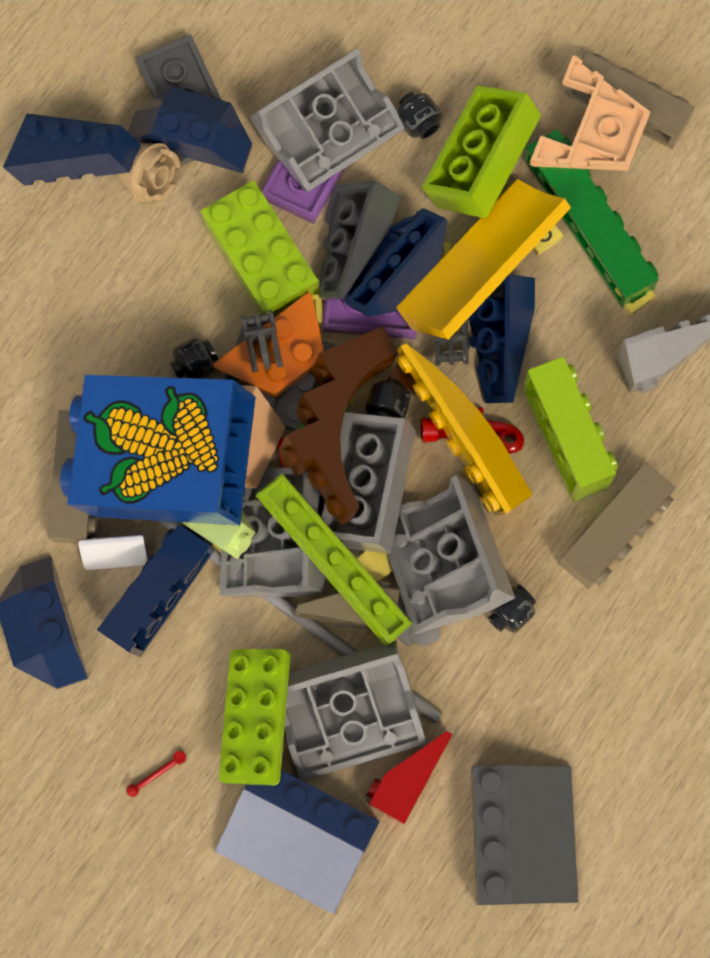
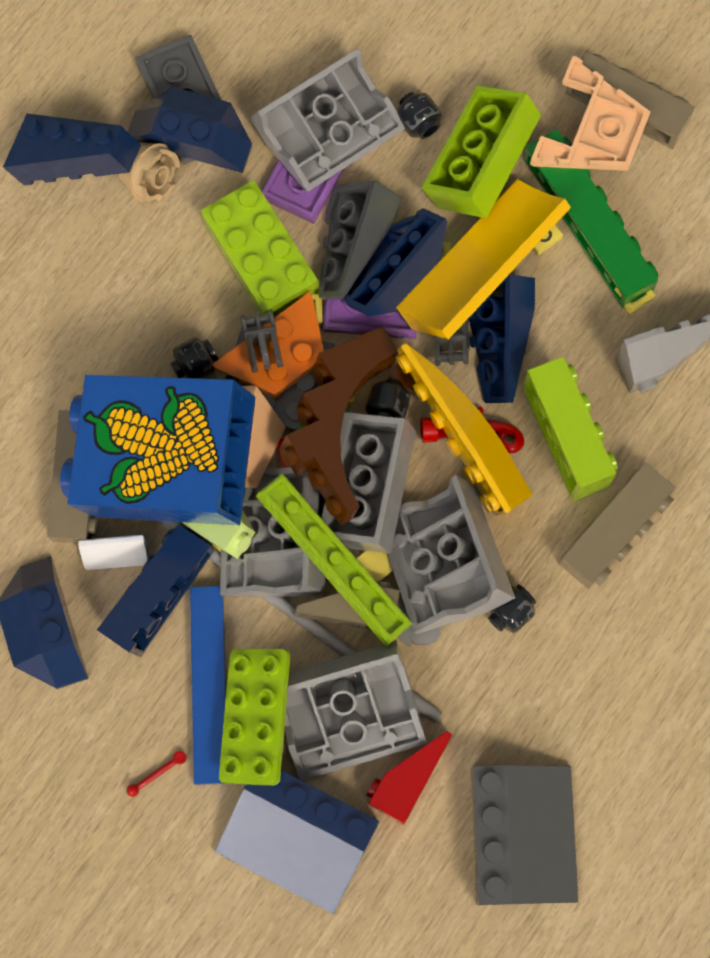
(207, 681): none -> blue tile

